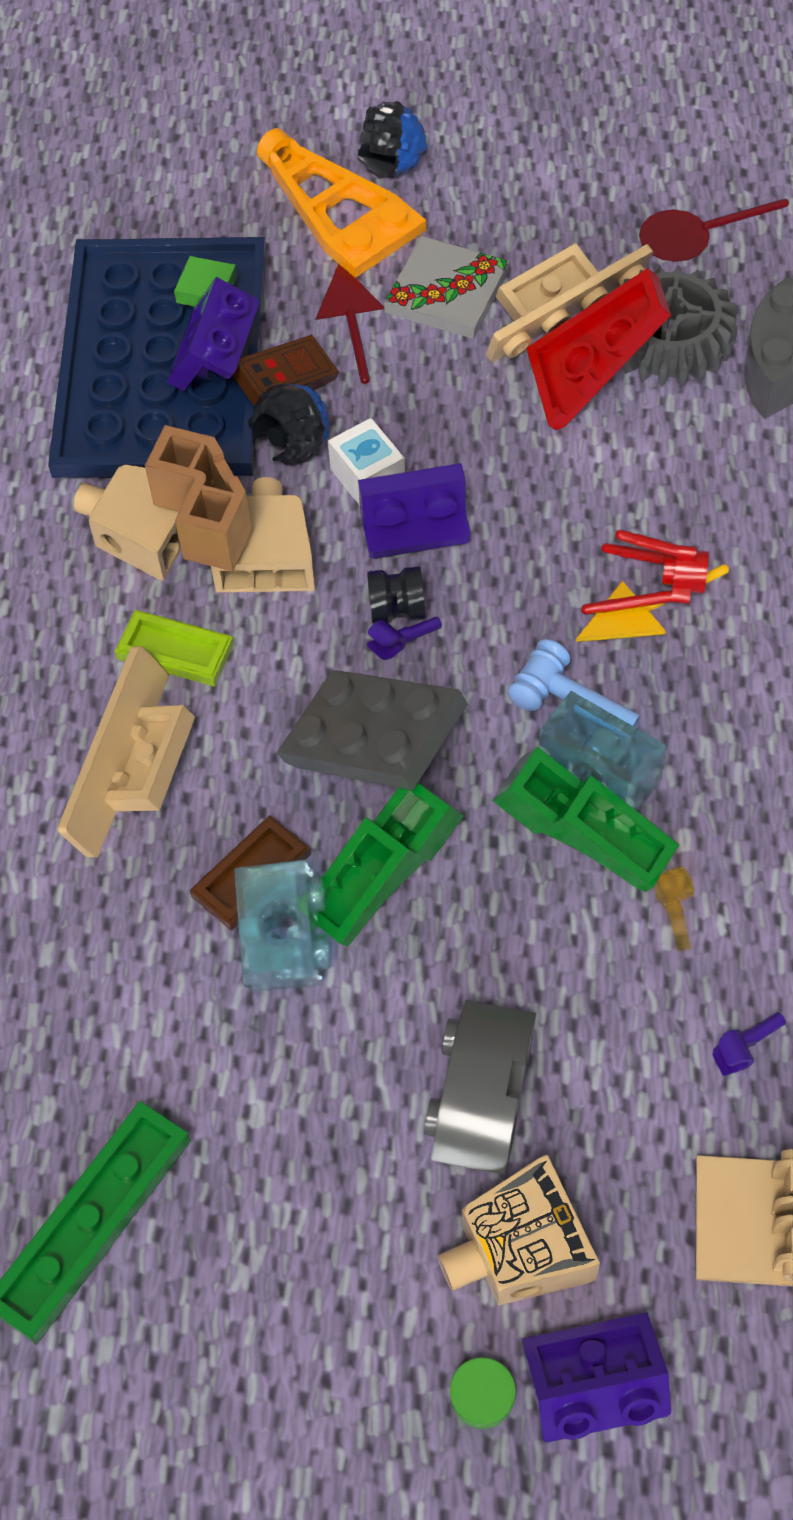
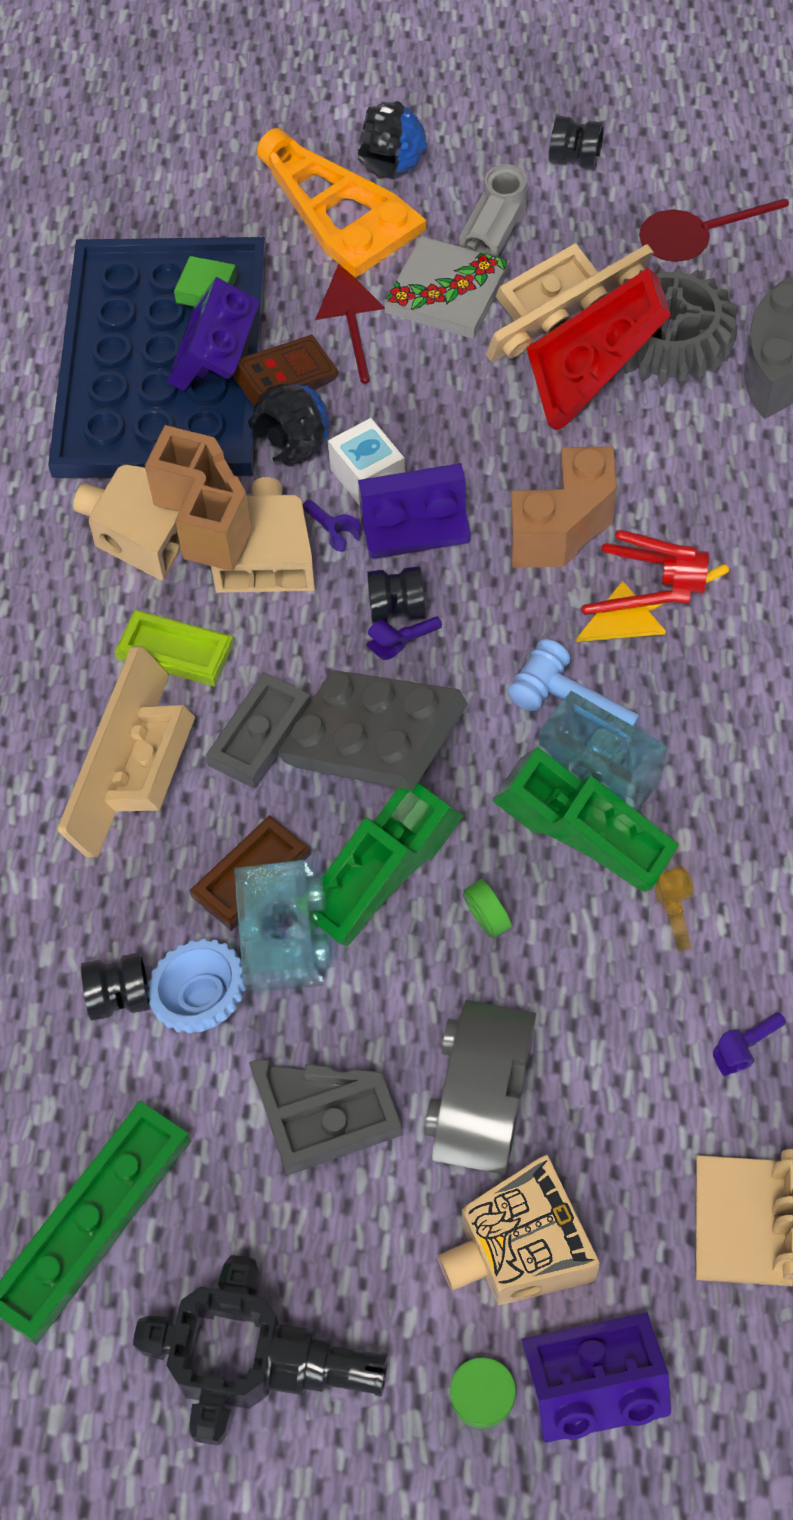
(115, 986): none -> black wheel
(197, 986): none -> light blue hat
(257, 730): none -> dark grey plate
(285, 1357): none -> black piece
(324, 1112): none -> dark grey wing
(333, 524): none -> dark purple hand
(486, 909): none -> bright green tile
(497, 210): none -> light grey piece
(557, 523): none -> medium nougat brick
(567, 140): none -> black wheel

